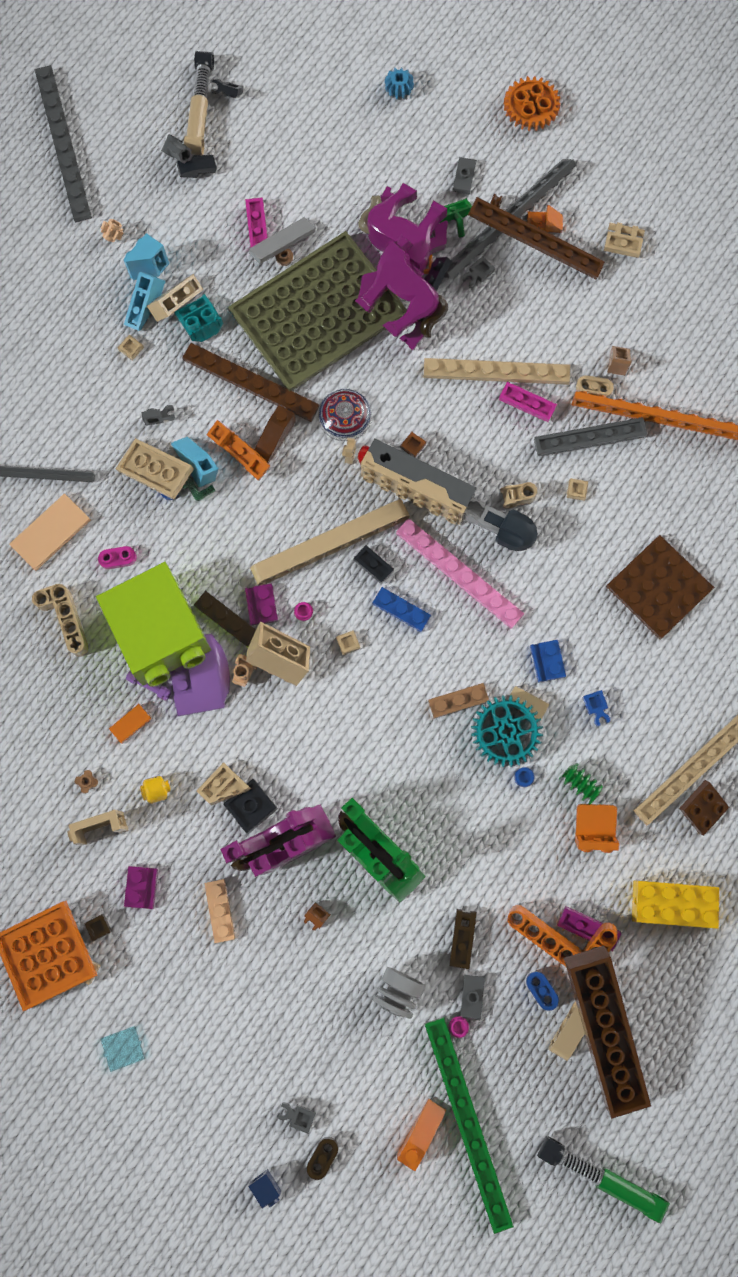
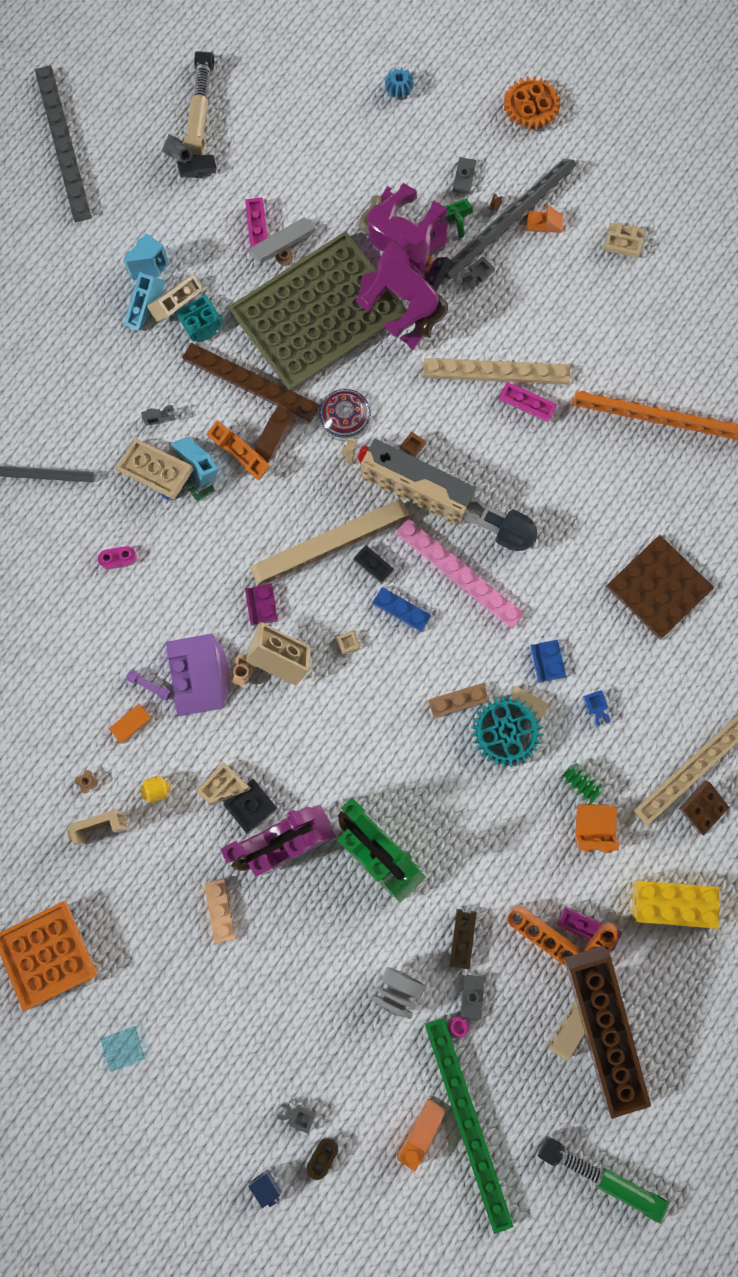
(50, 532): light nougat tile -> none
(65, 621): tan beam -> none
(98, 927): dark brown plate -> none
(112, 230): light nougat gear -> none
(130, 347): tan tile -> none
(141, 887): magenta plate -> none
(154, 625): lime brick -> none
(225, 618): dark brown plate -> none
(231, 90): black plate -> none
(303, 611): dark pink plate -> none
(316, 915): dark orange tile -> none
(516, 494): tan piece -> none
(524, 777): blue tile -> none
(536, 238): reddish brown plate -> none
(541, 990): blue plate -> none
(577, 489): tan tile -> none
(590, 436): dark grey plate -> none
(594, 385): tan plate -> none
(619, 360): medium nougat slope -> none

